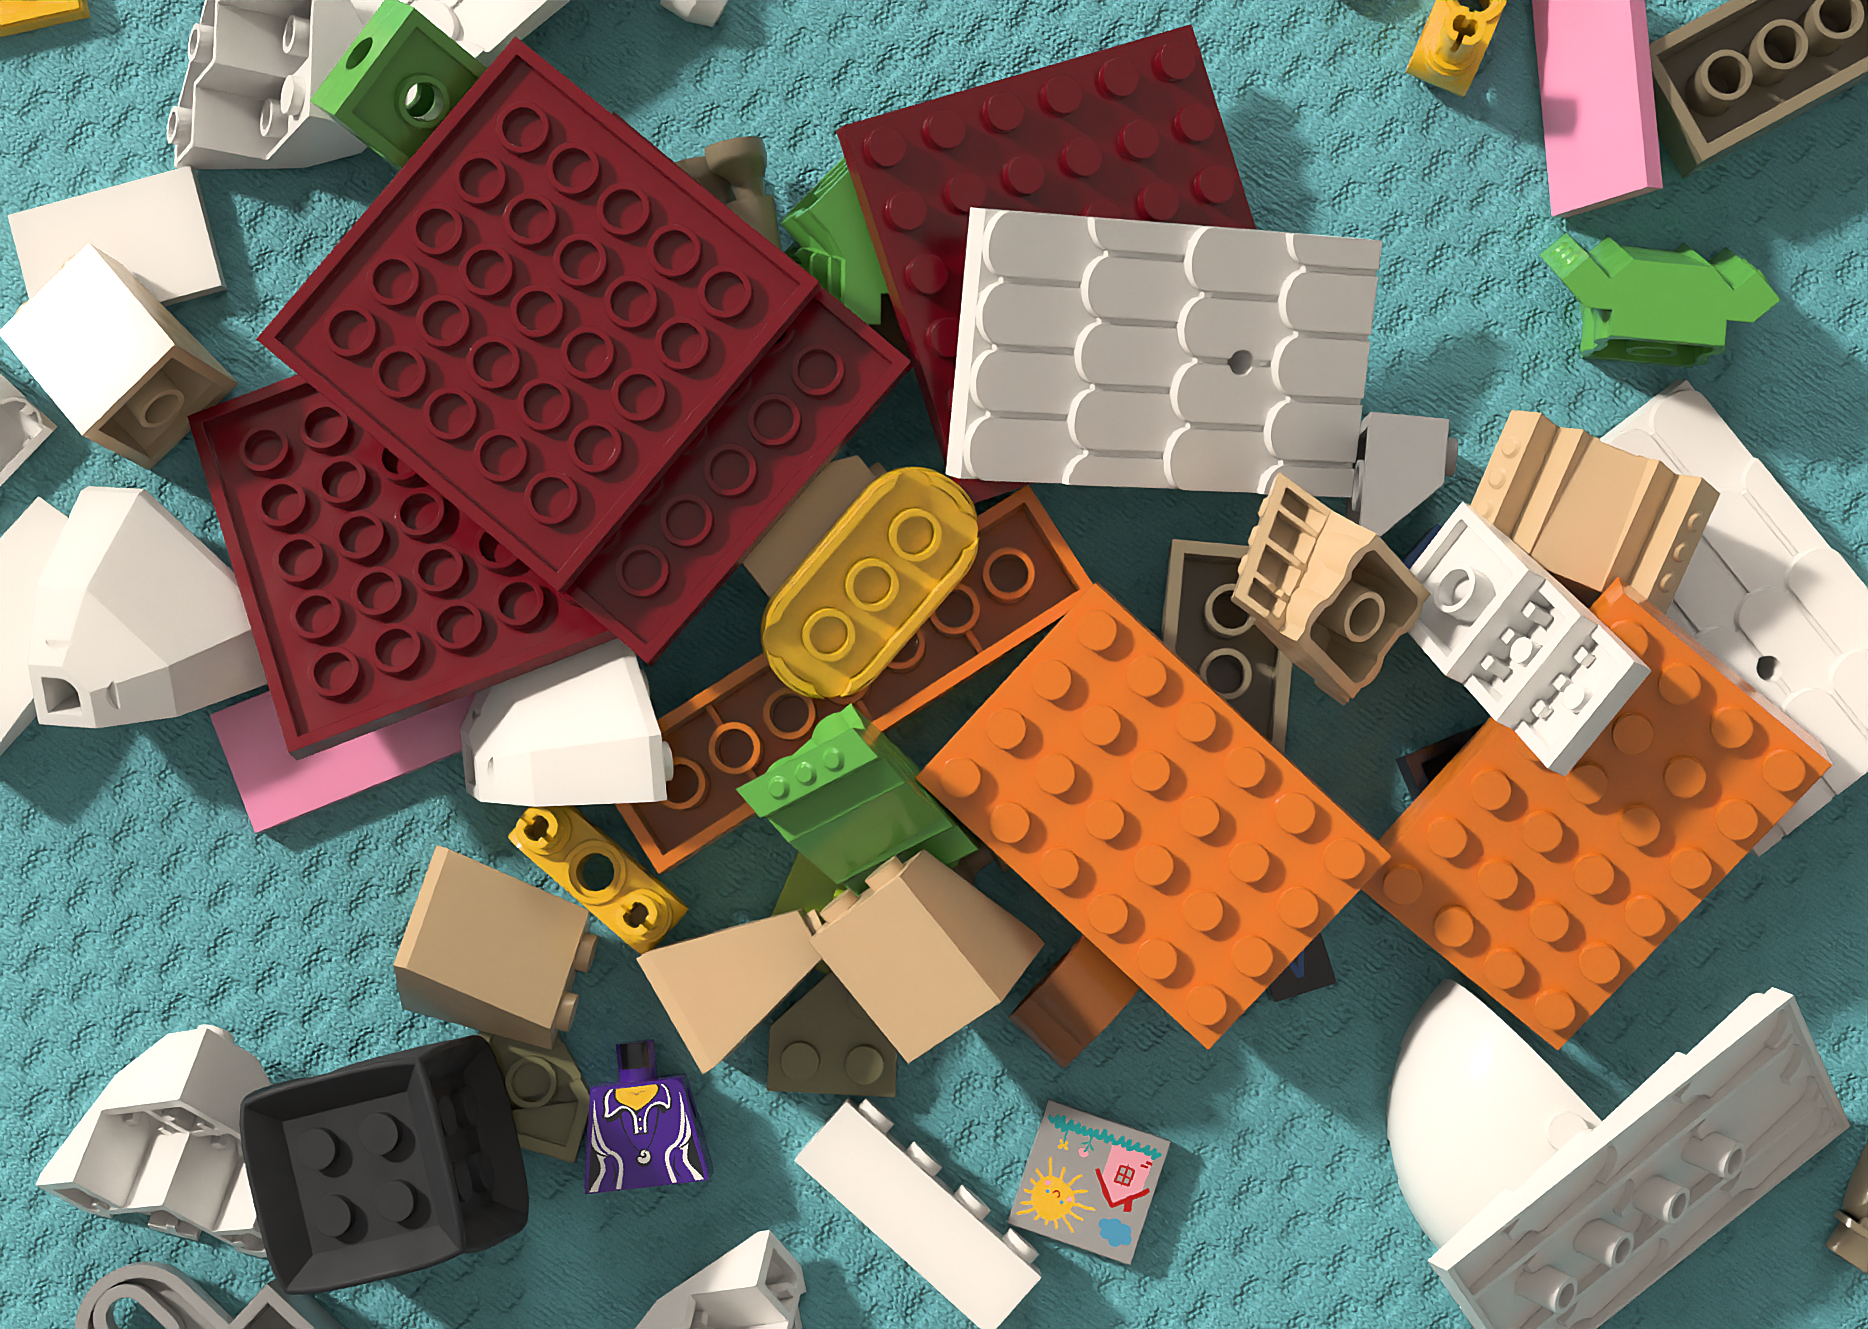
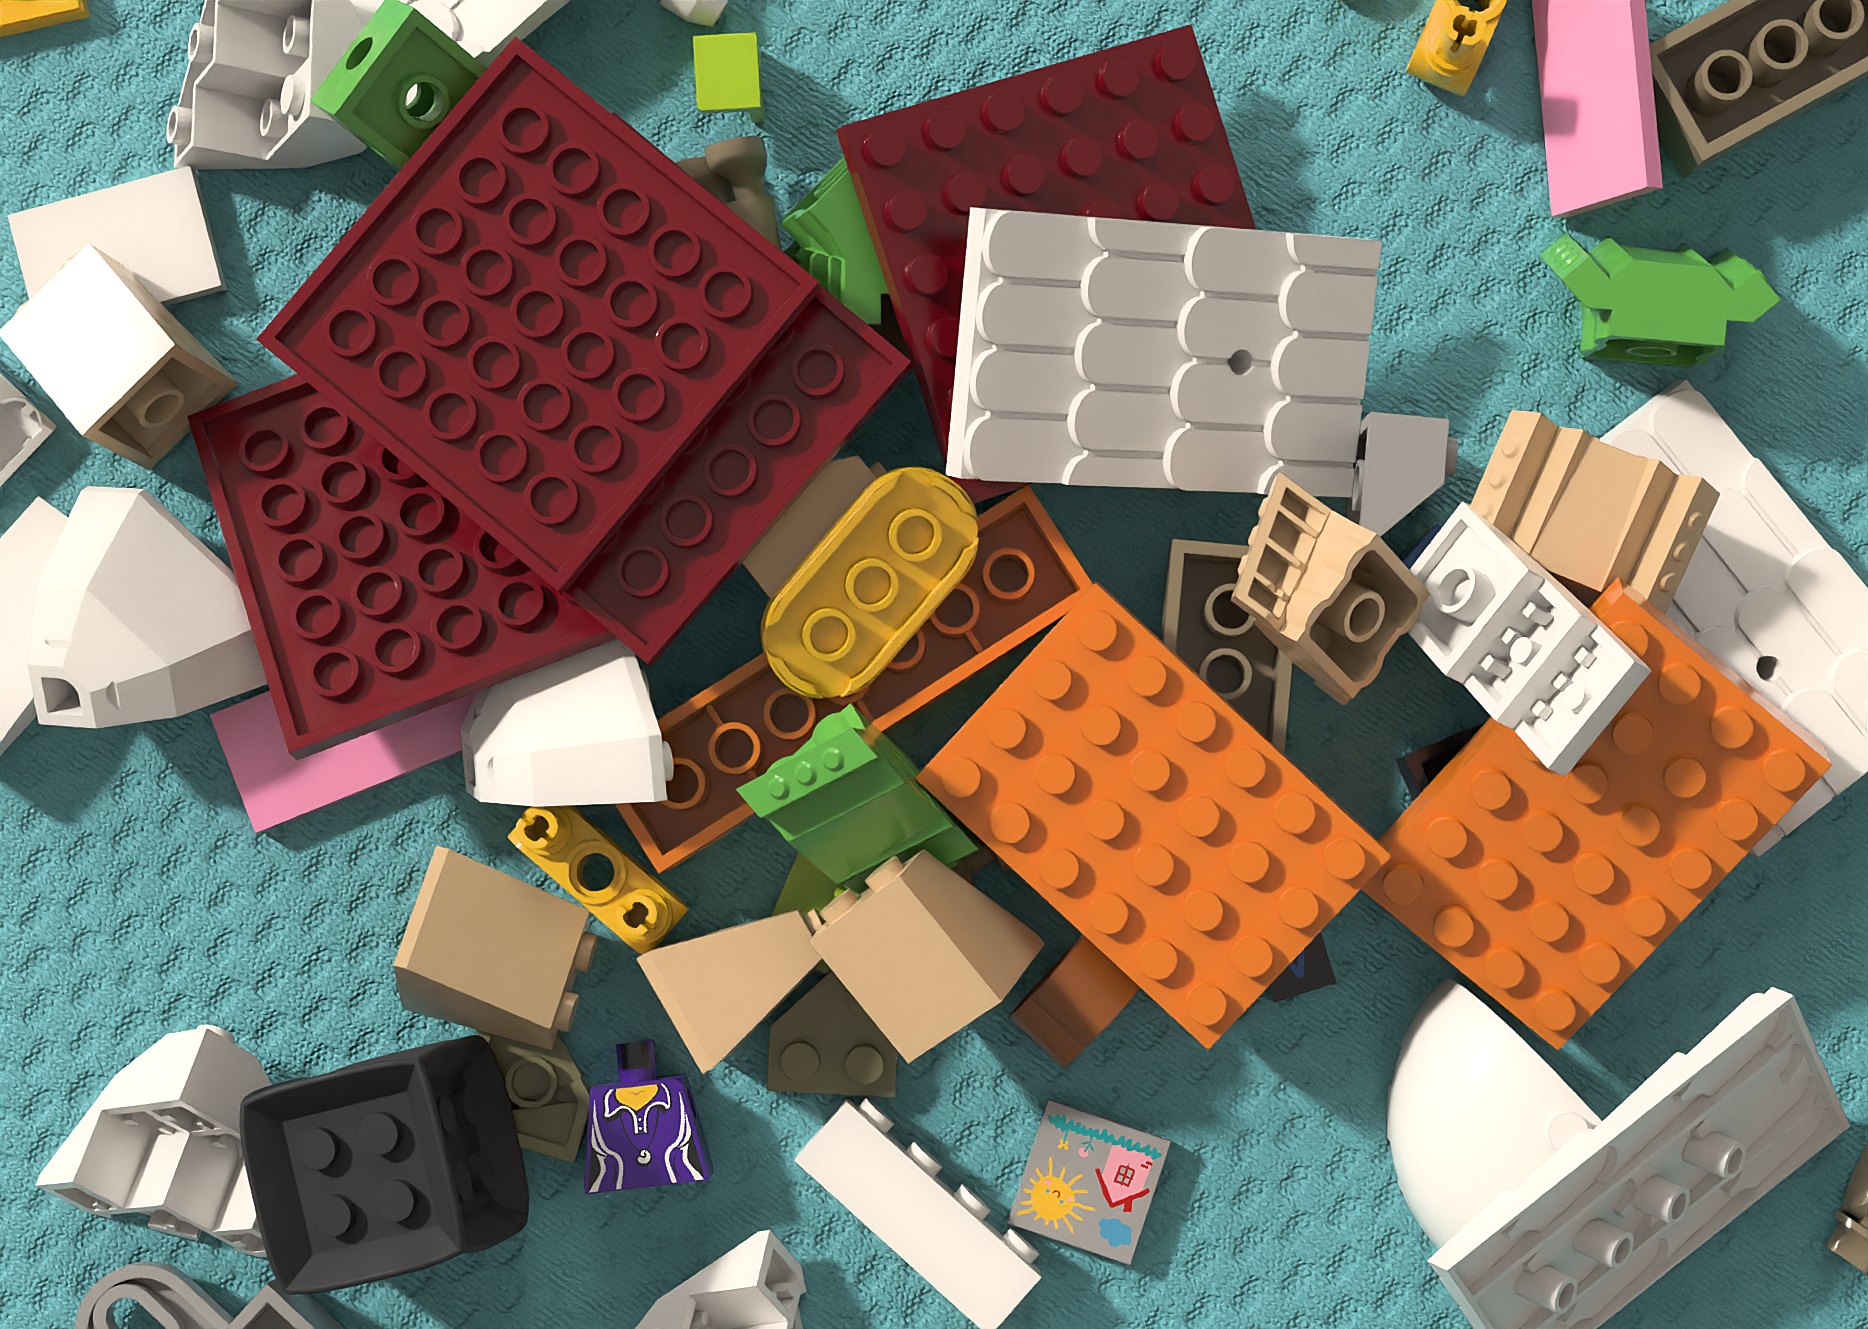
(729, 74): none -> lime panel

